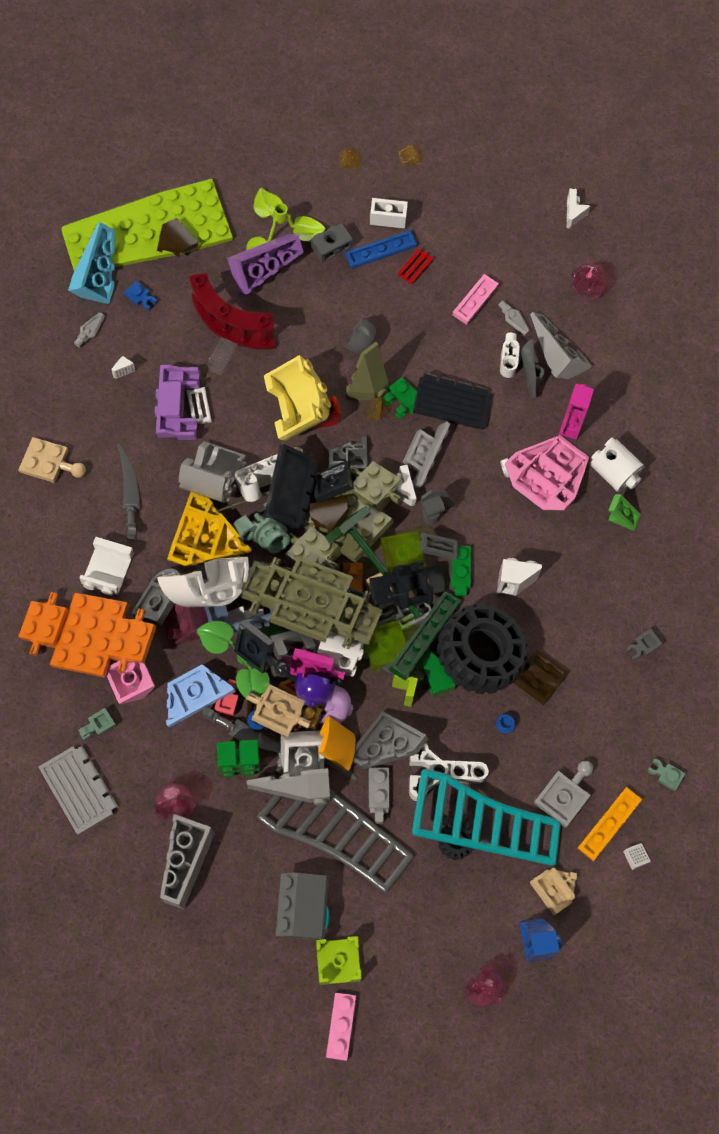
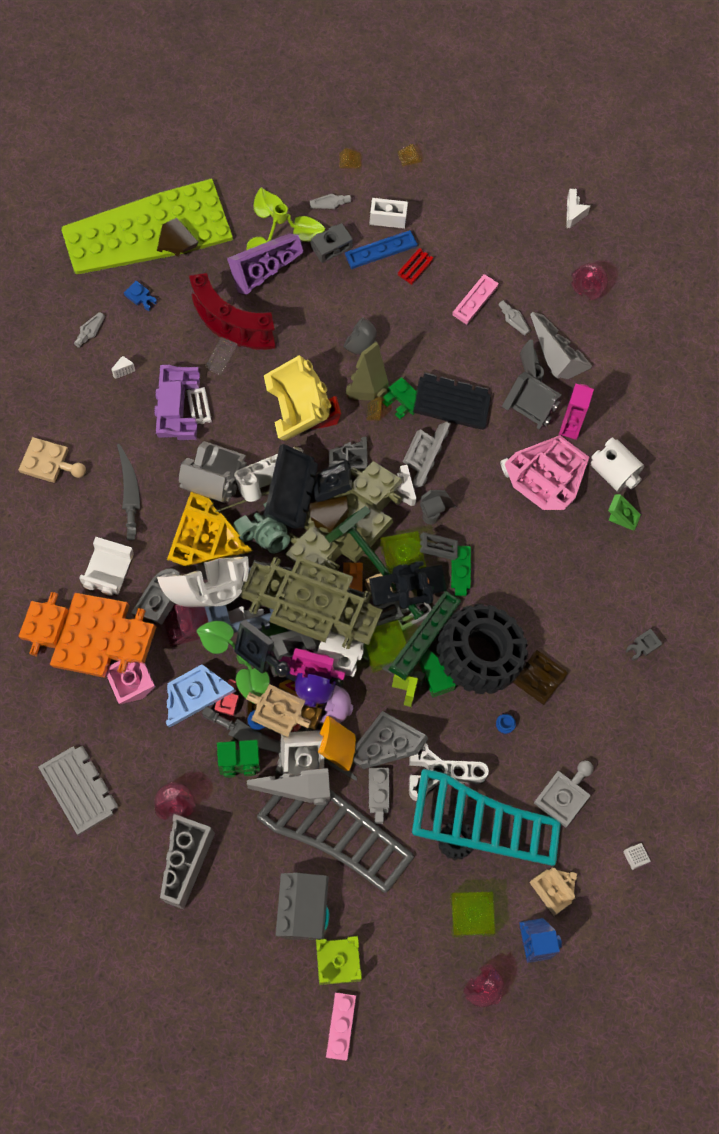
(94, 271): medium azure wedge -> none
(99, 723): sand green plate -> none
(329, 201): none -> light grey piece
(472, 914): none -> clear neon green panel
(506, 359): white piece -> none
(517, 576): white slope -> none
(533, 399): none -> dark grey panel
(609, 823): light orange tile -> none
(669, 775): sand green plate -> none

